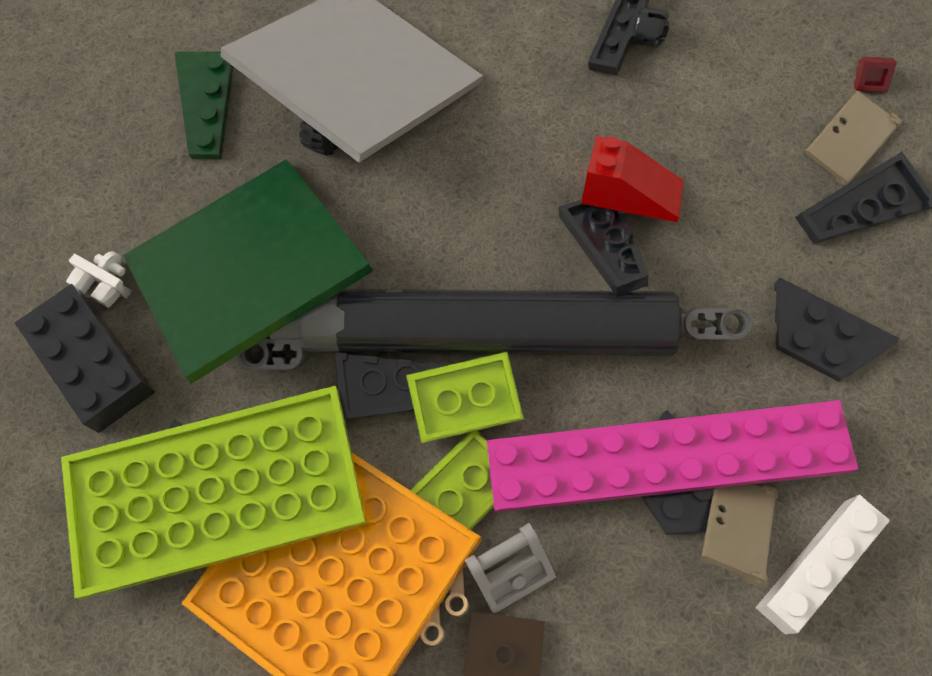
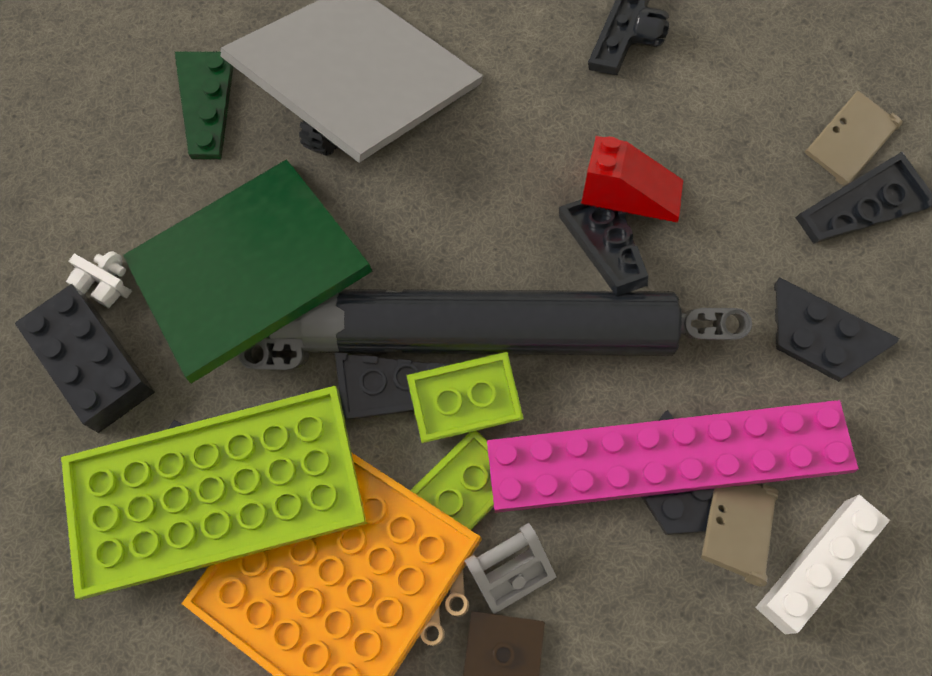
(874, 74): dark red tile -> none

